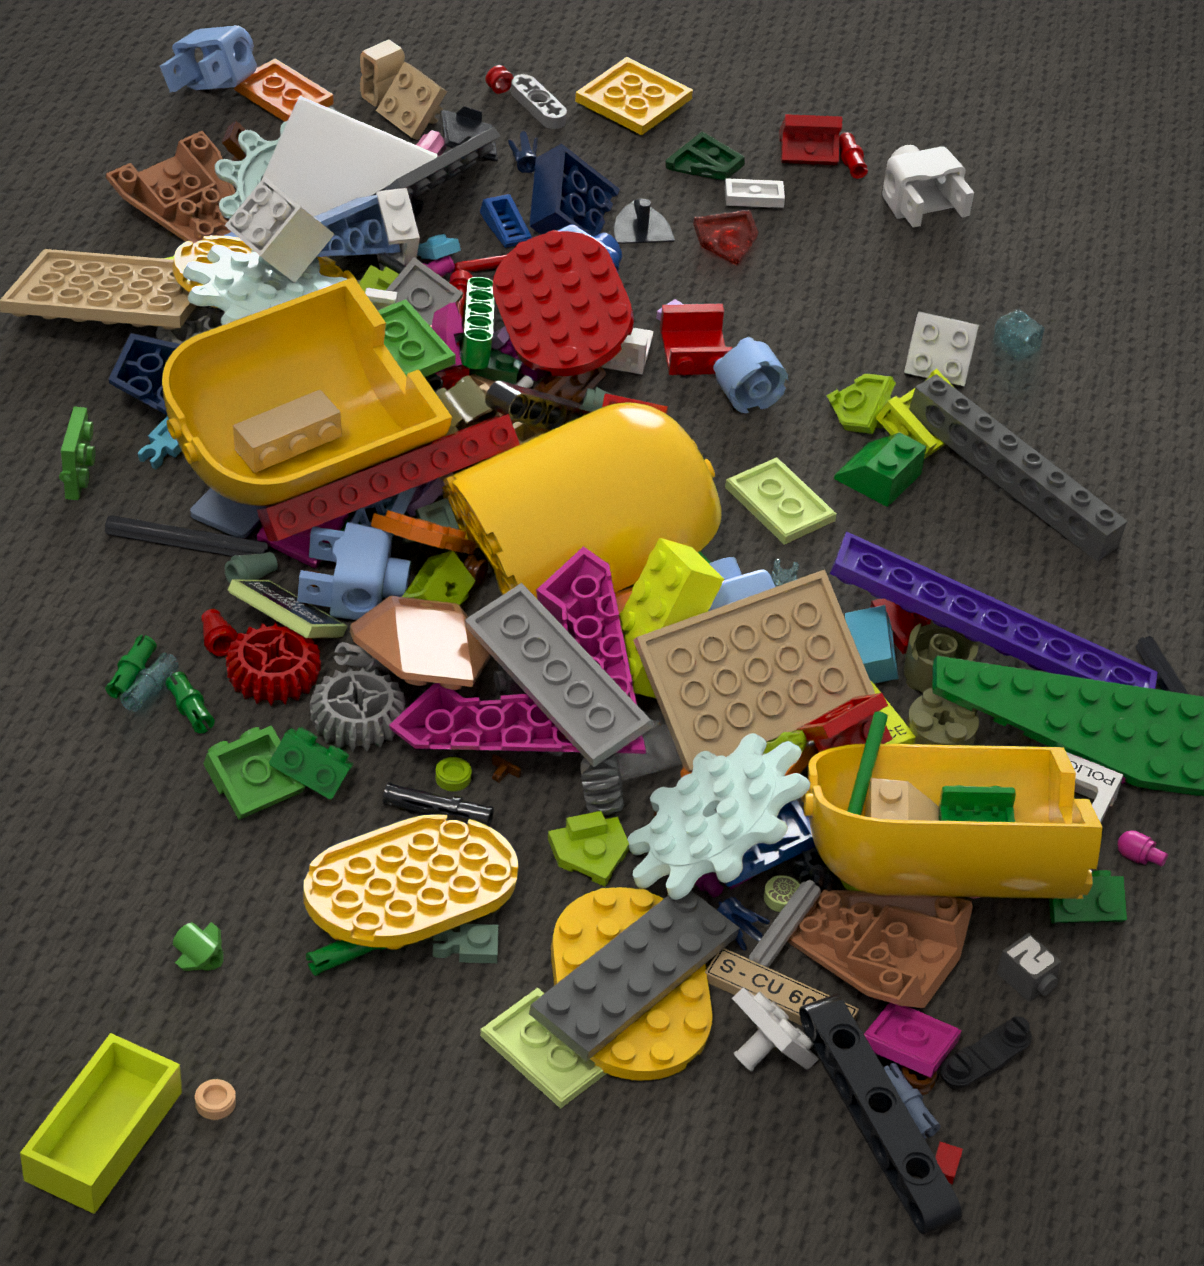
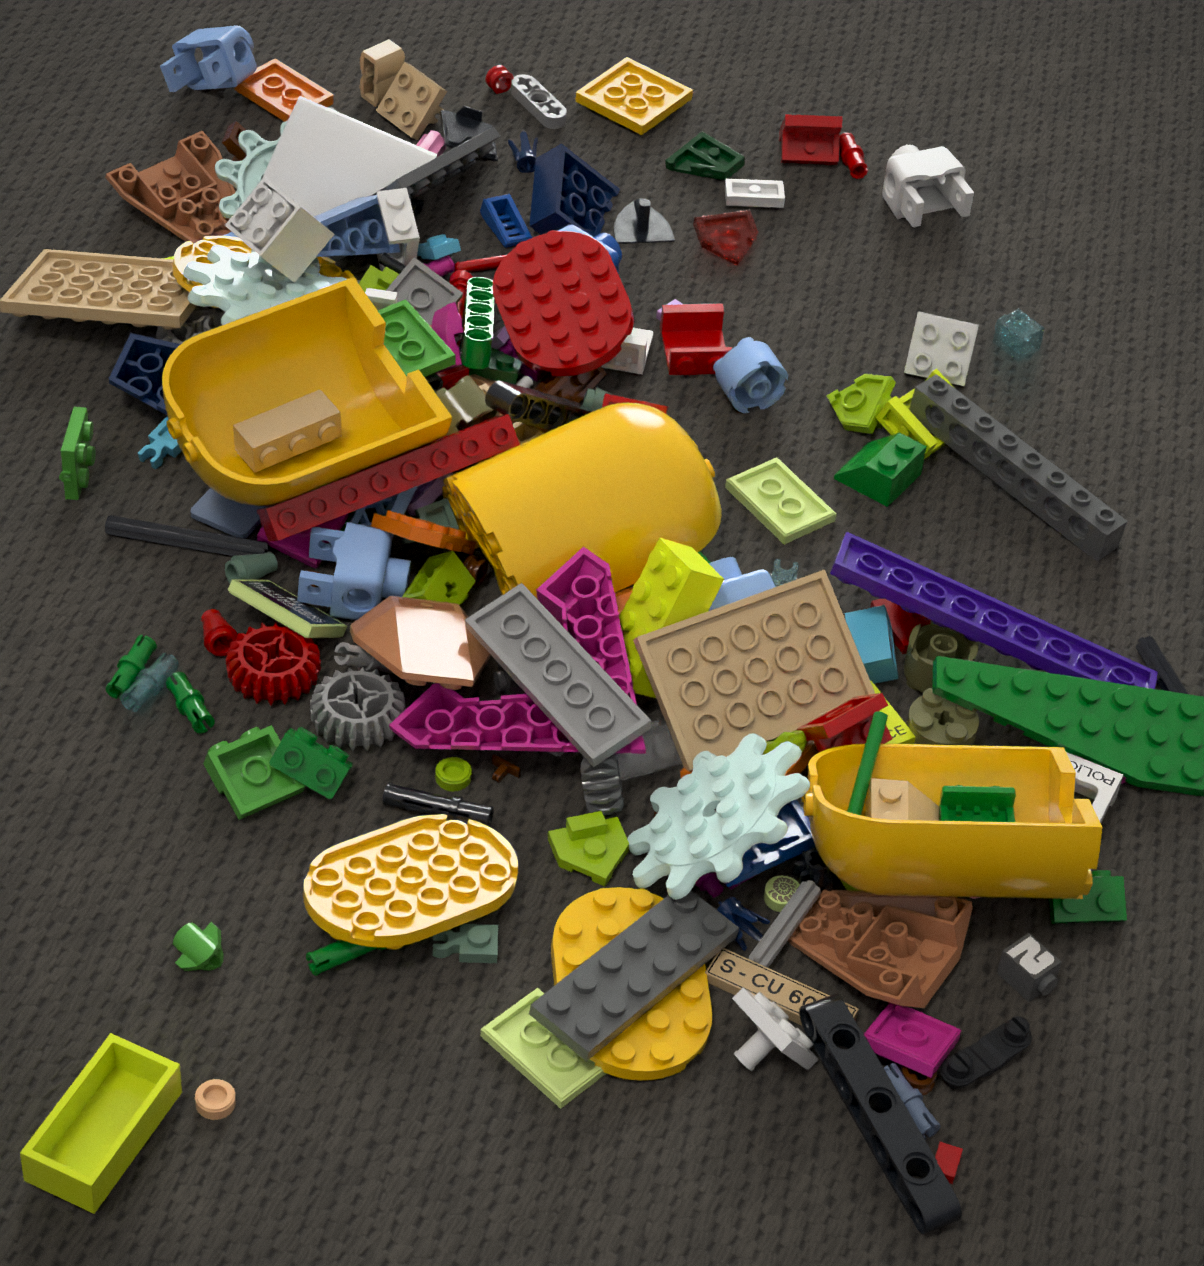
(1140, 848): dark pink cylinder -> none

